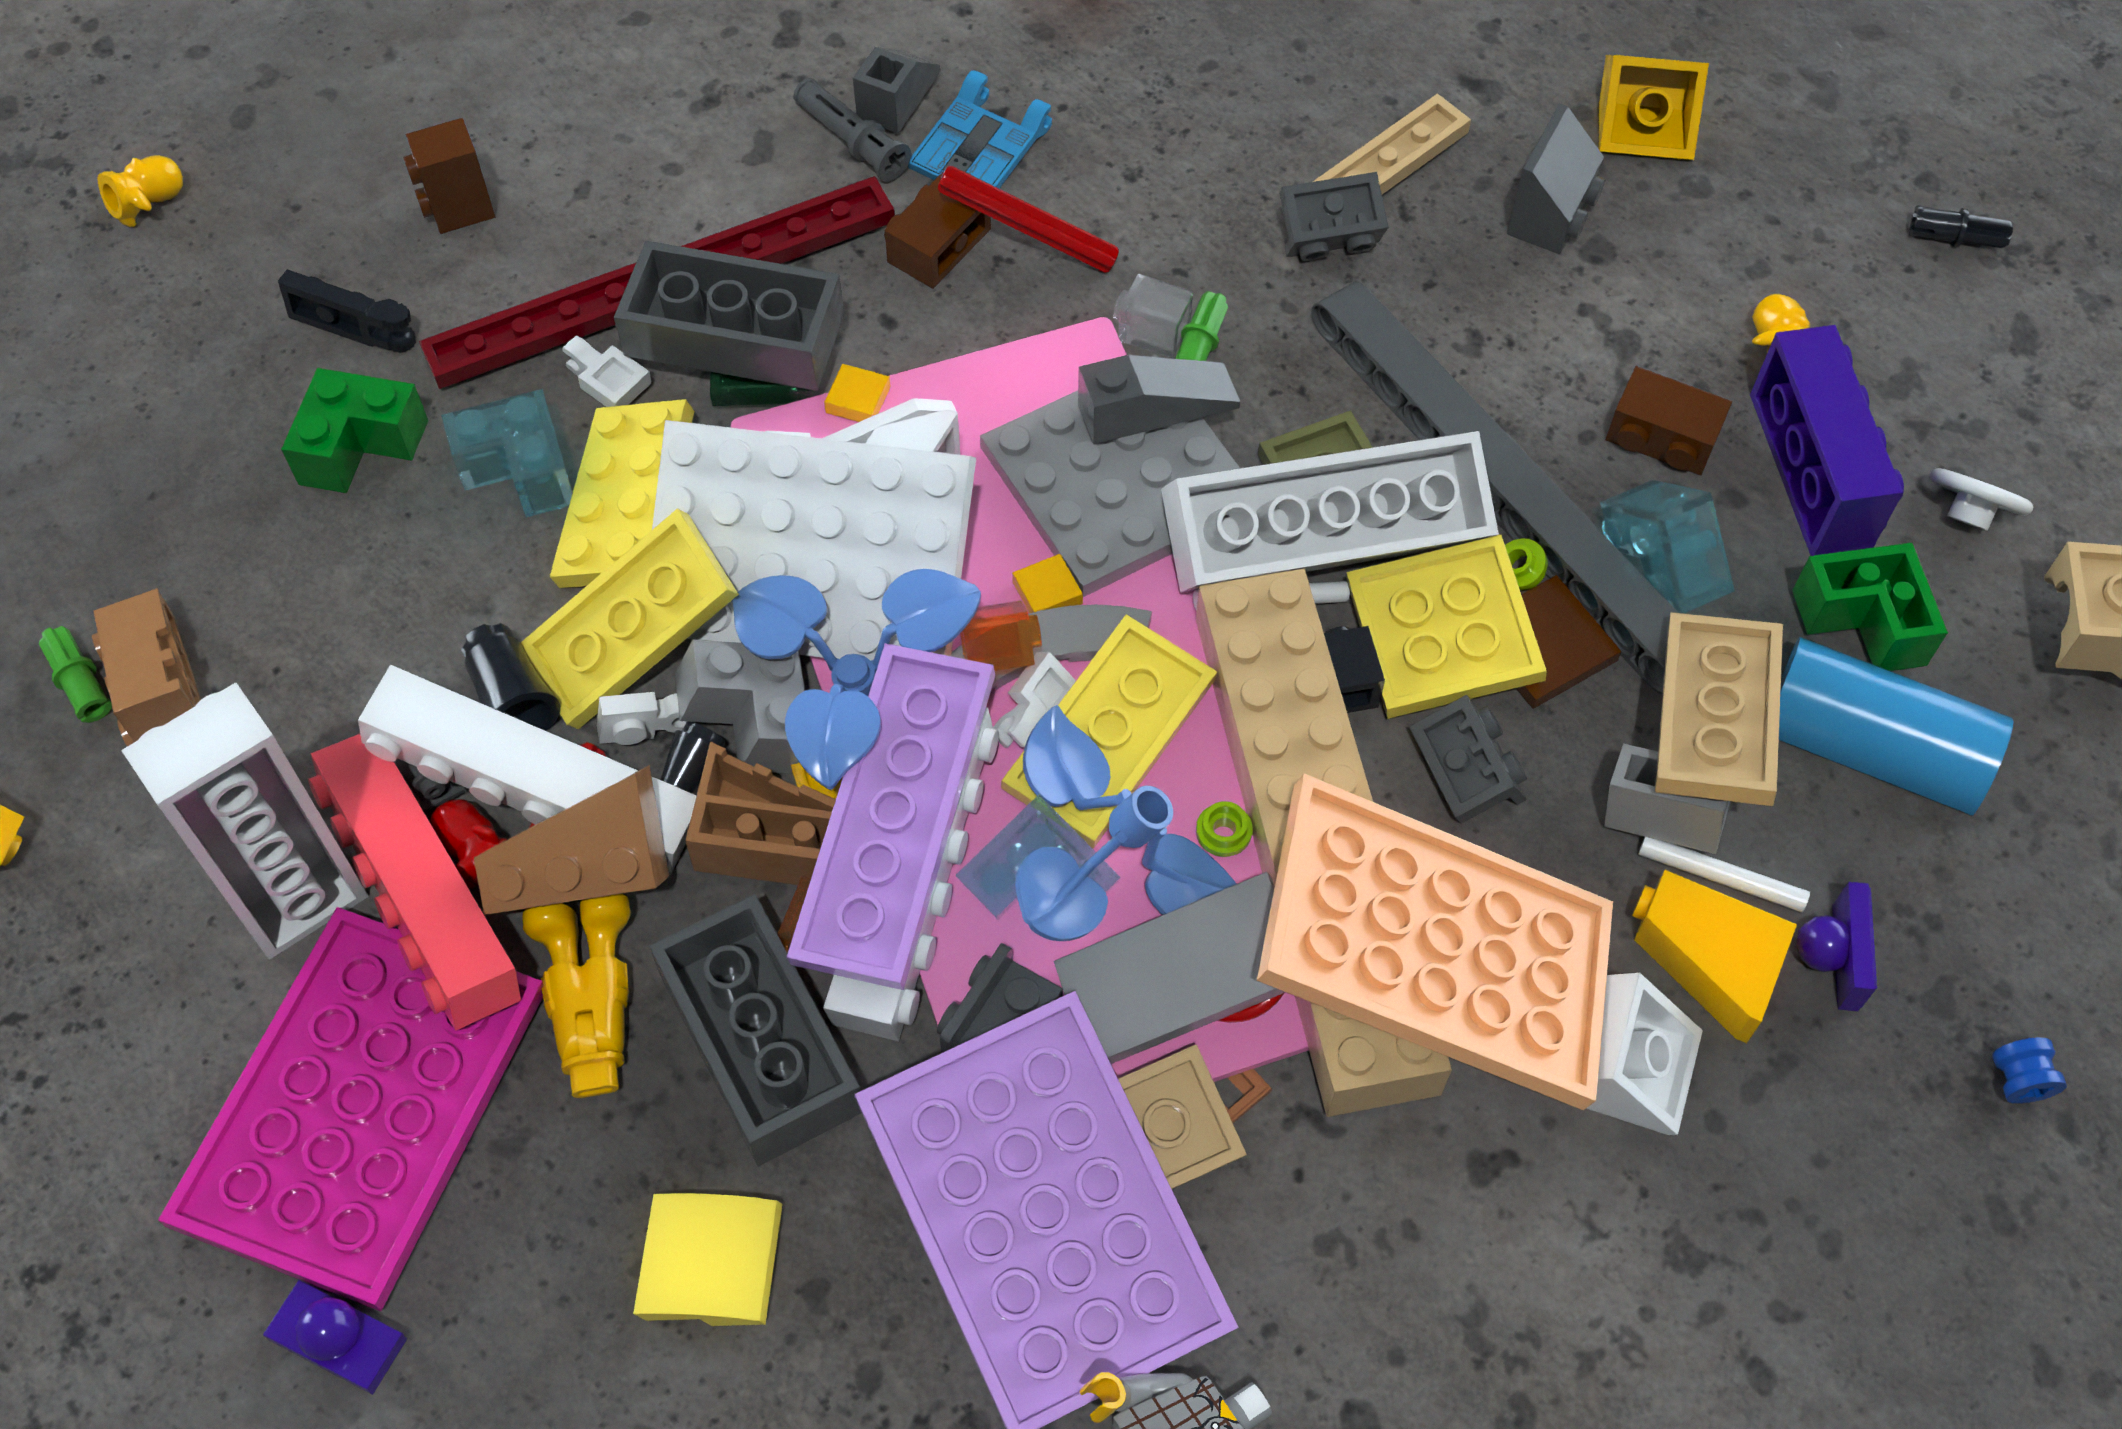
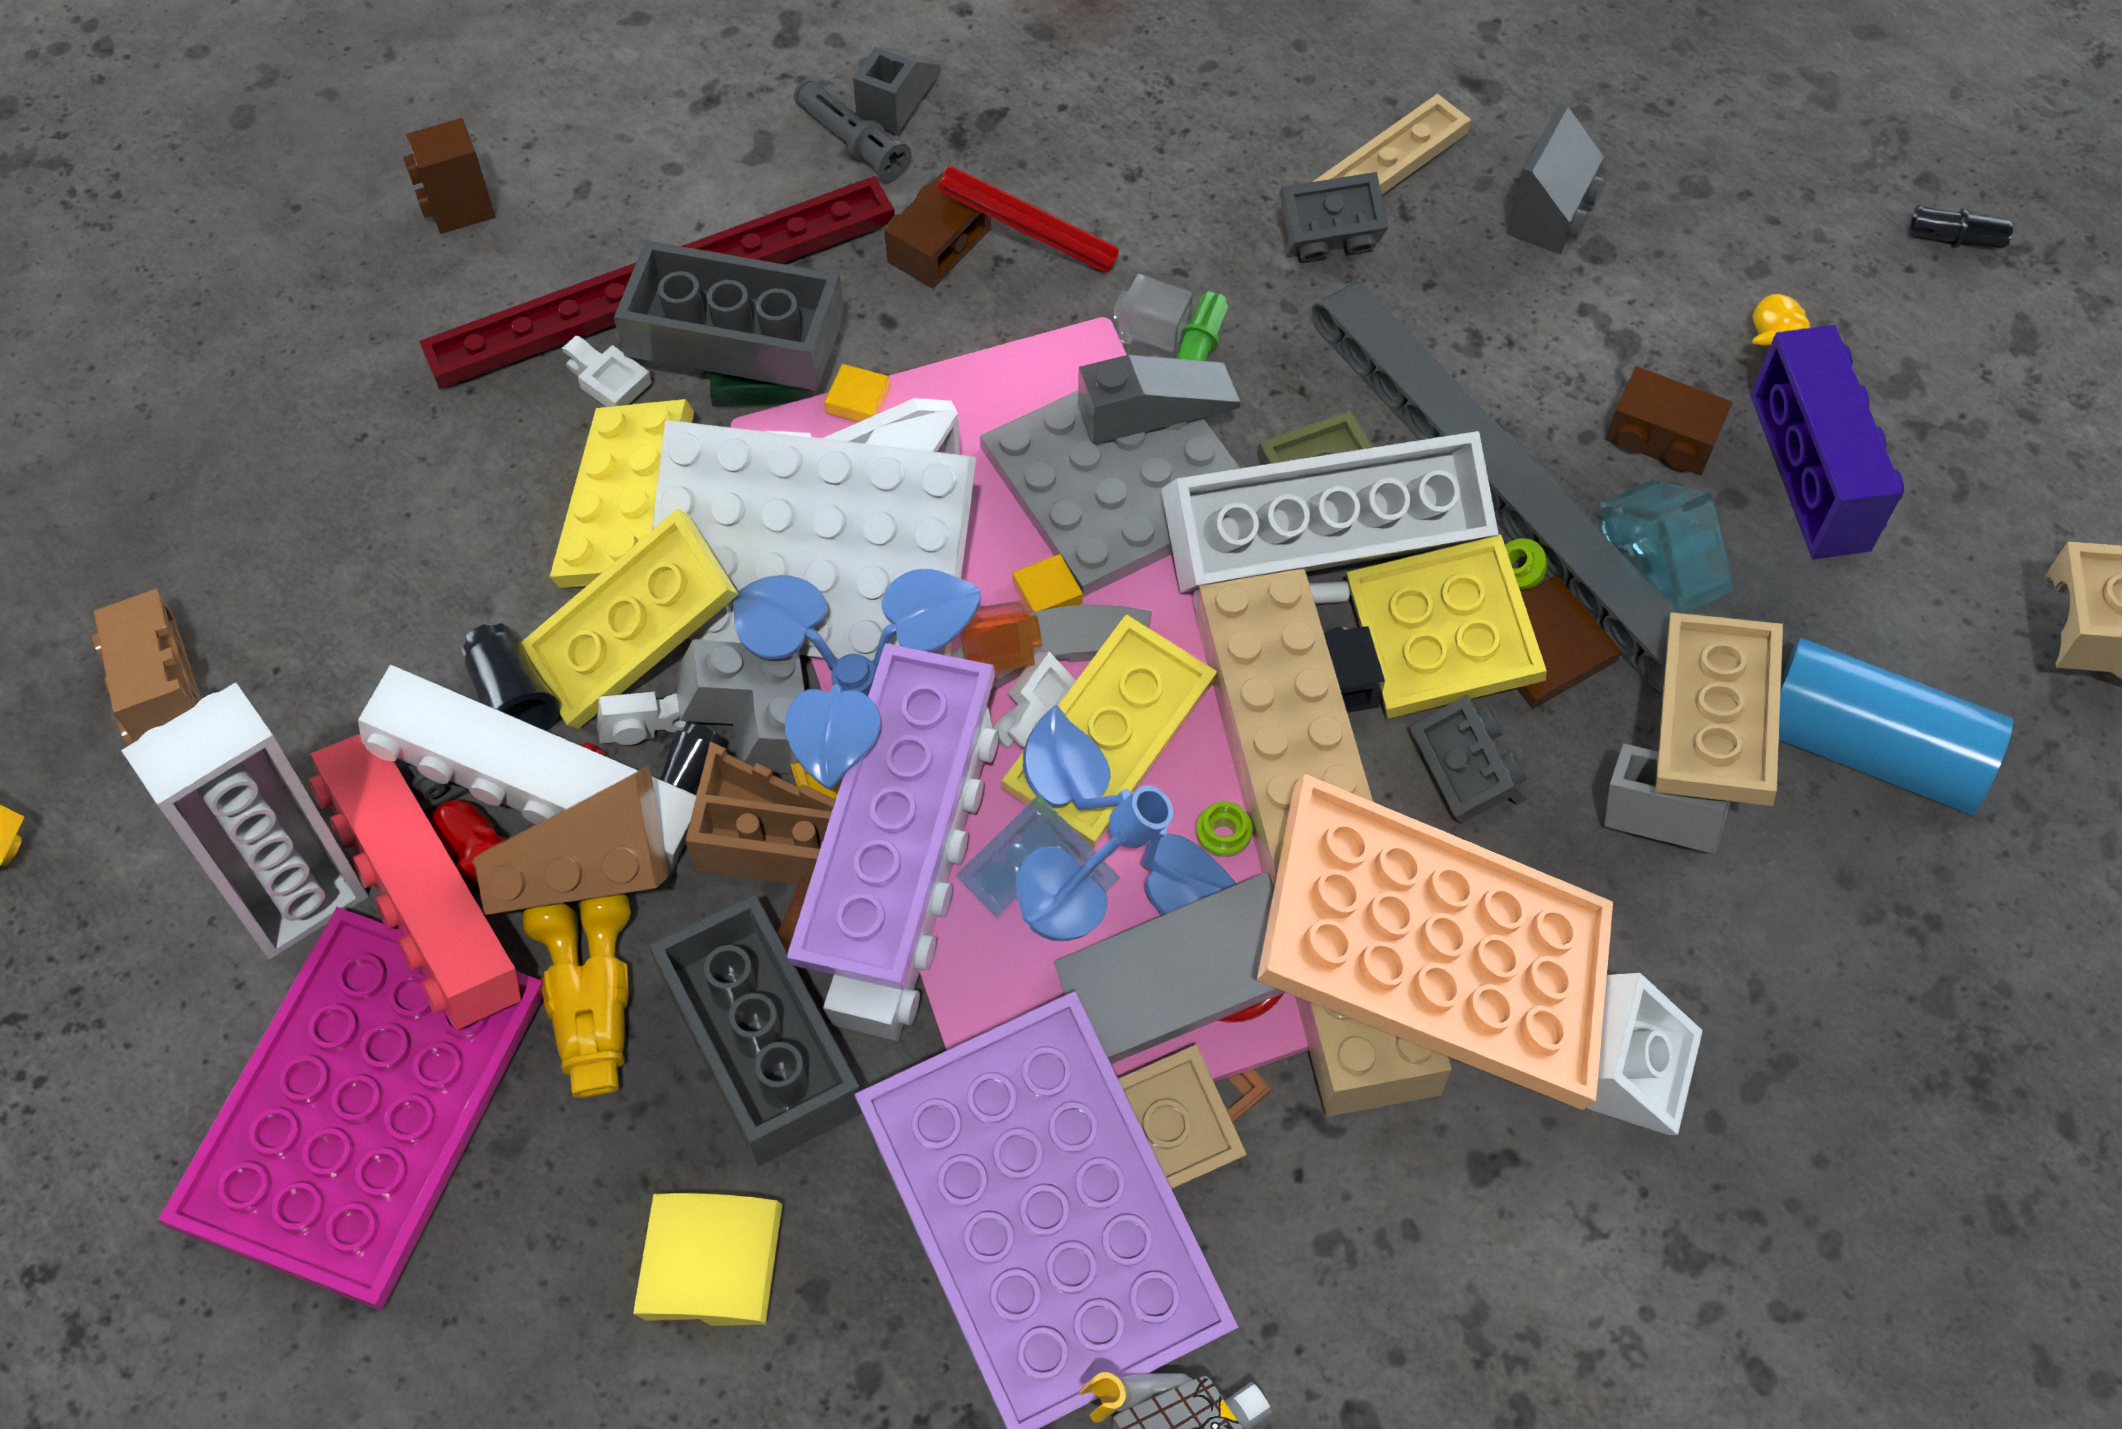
(74, 674): bright green axle -> none
(139, 185): yellow animal -> none
(335, 1336): dark purple tile -> none
(347, 312): black hinge -> none
(350, 417): green brick -> none
(508, 442): clear light blue brick -> none
(977, 138): dark azure flag -> none
(997, 995): dark grey bracket -> none
(1651, 106): yellow slope -> none
(1714, 948): yellow slope -> none
(1725, 873): white bar -> none
(1844, 946): dark purple tile -> none
(1881, 595): green brick -> none
(1977, 500): white piece -> none
(2029, 1070): blue wheel -> none

